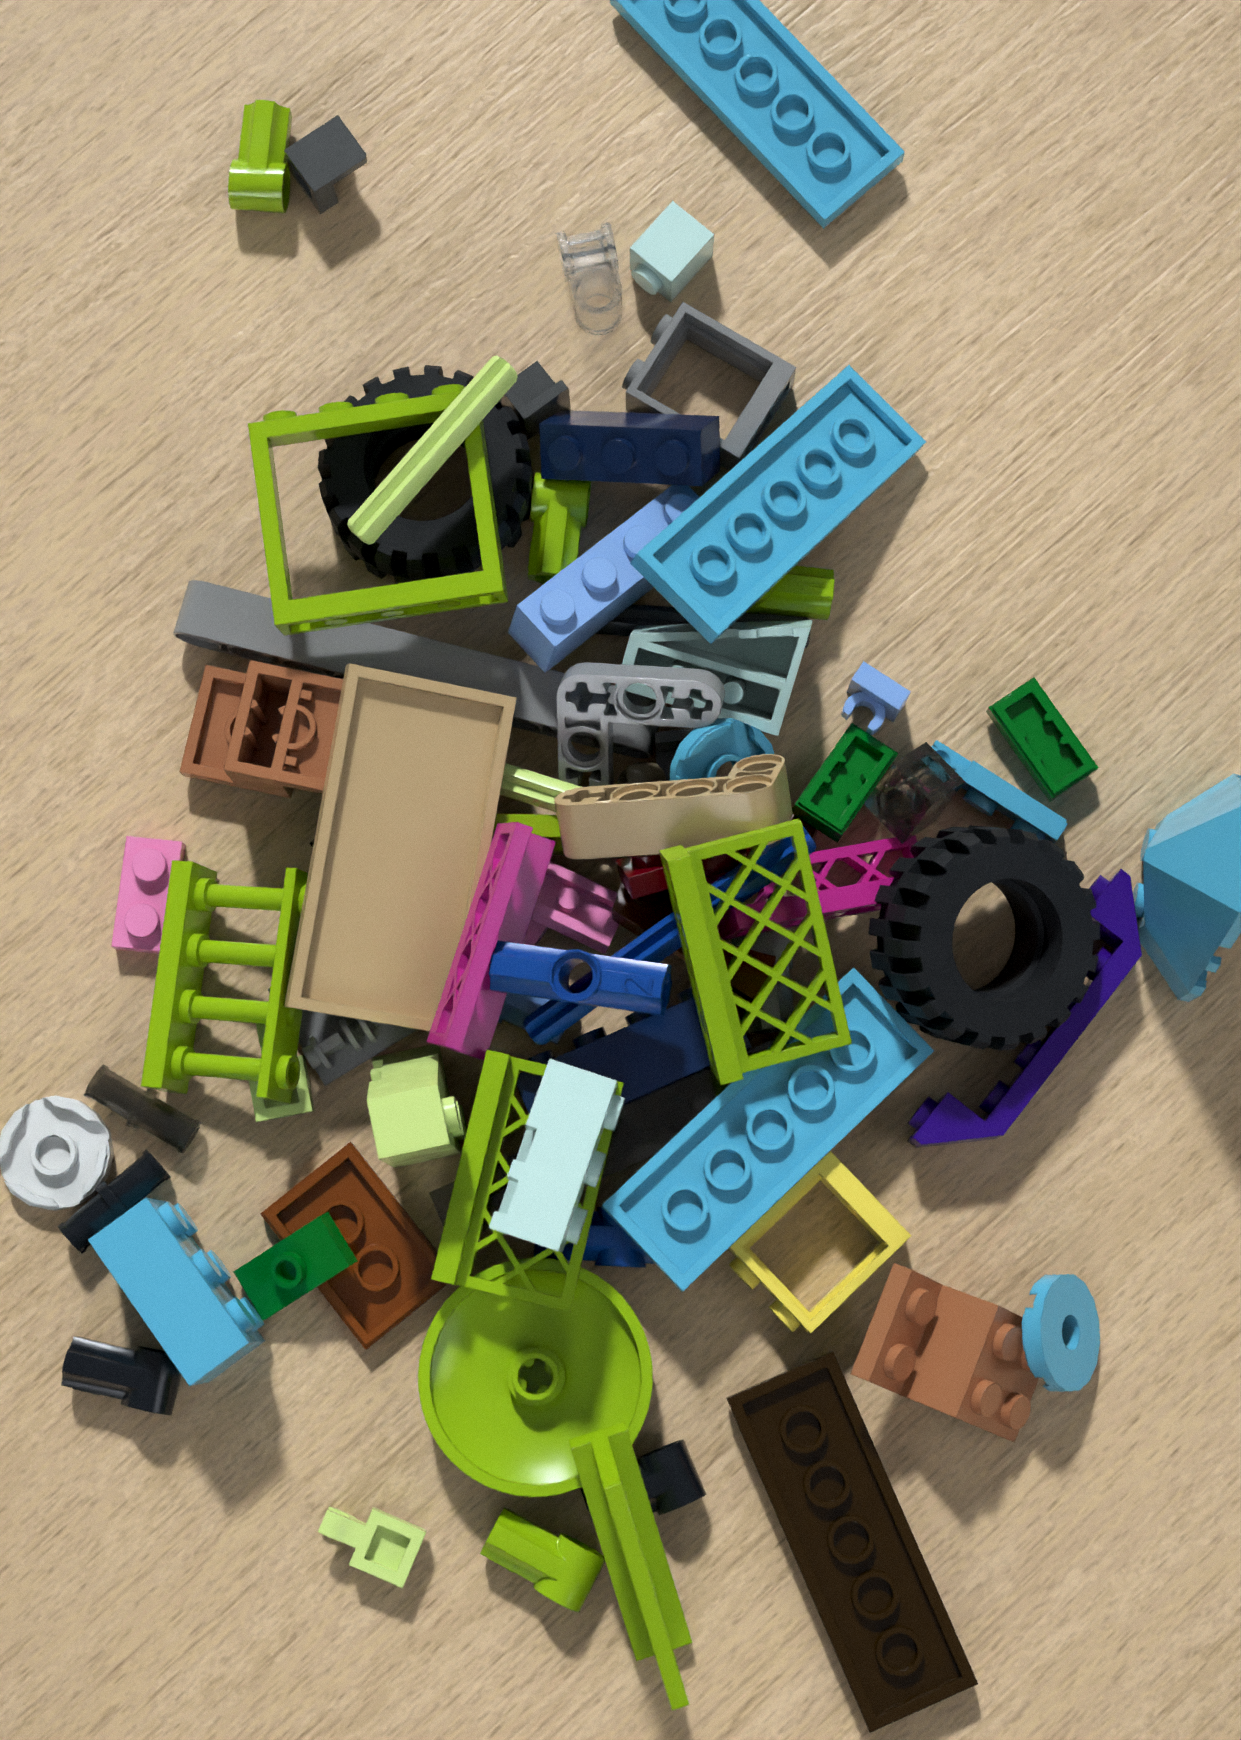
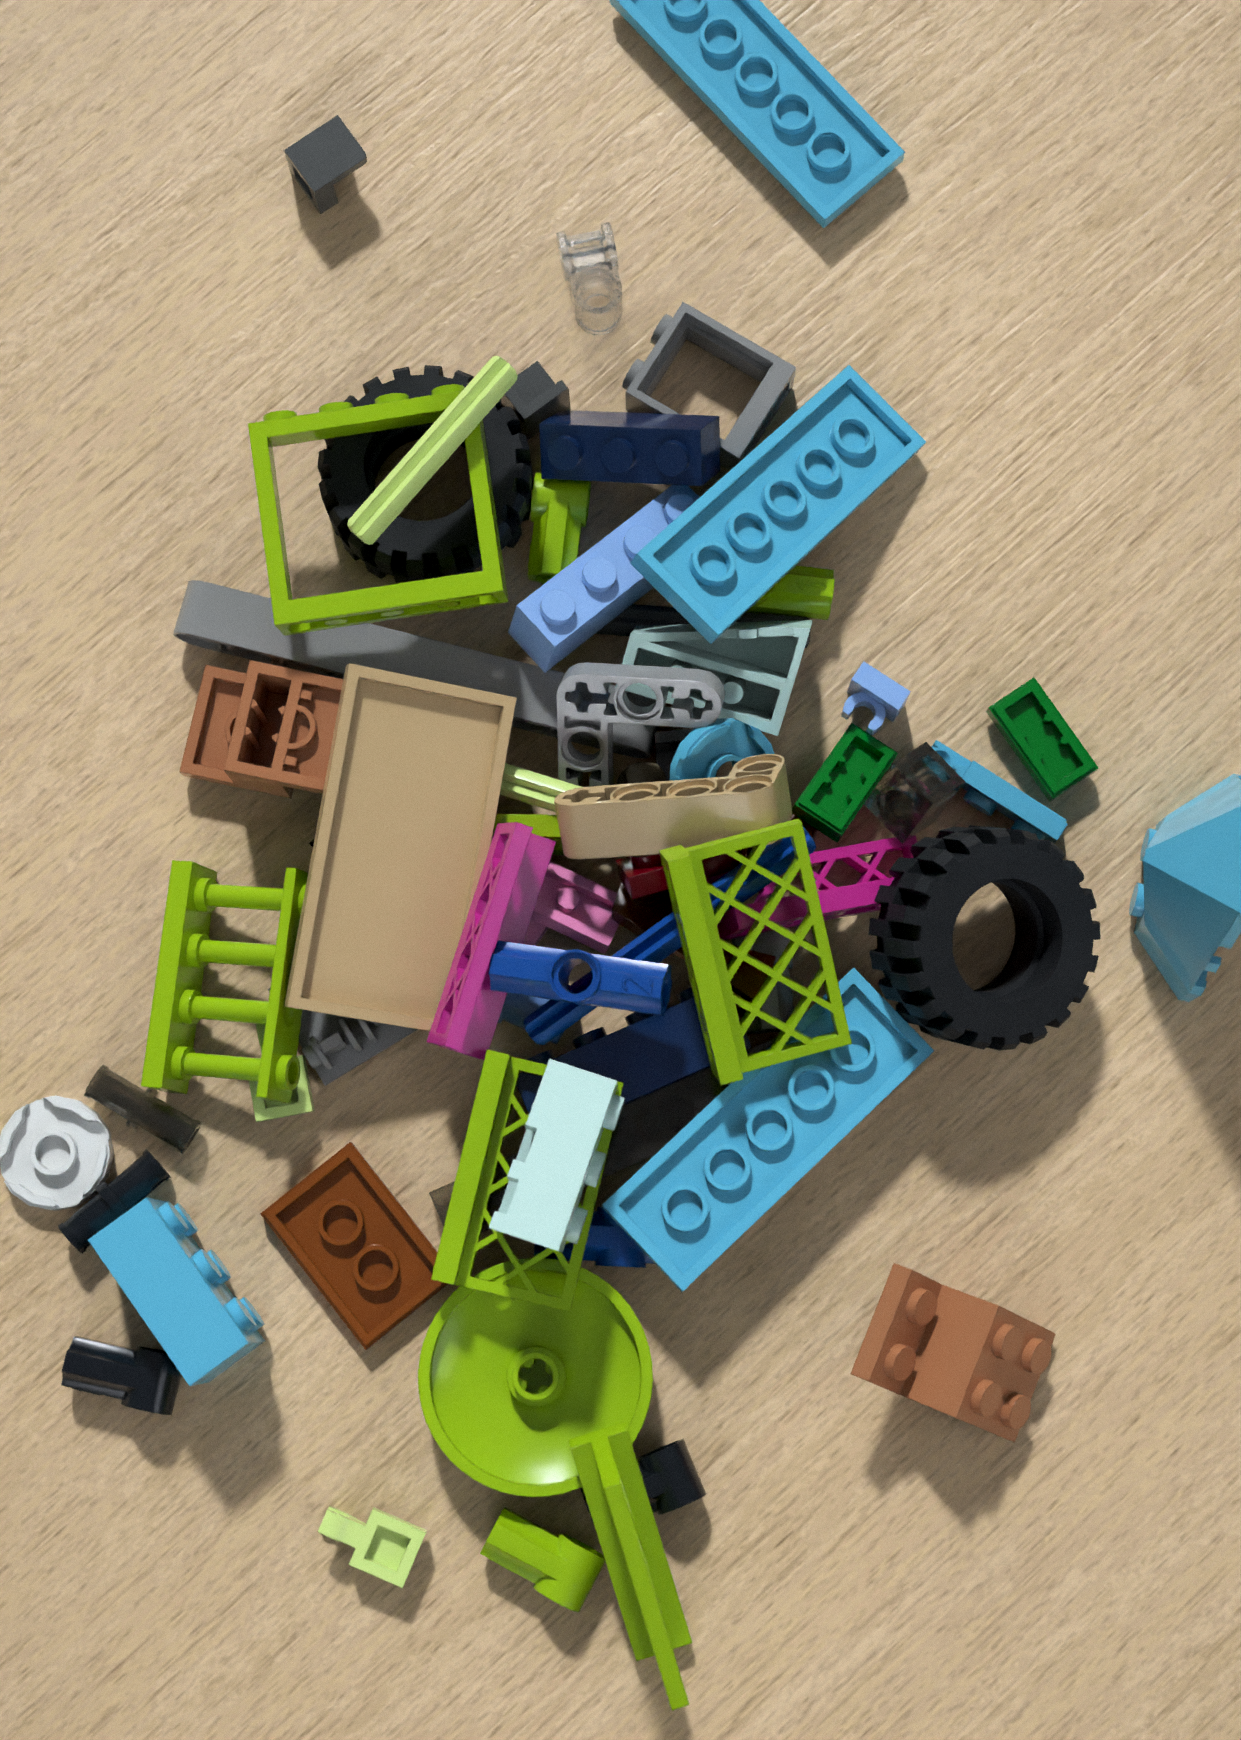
(144, 893): bright pink plate -> none
(261, 173): lime piece -> none
(295, 1266): green plate -> none
(412, 1108): yellowish green wedge -> none
(670, 252): light aqua brick -> none
(851, 1541): dark brown plate -> none
(860, 1203): light yellow window -> none
(952, 1122): dark purple slope -> none
(1061, 1333): medium azure tile -> none

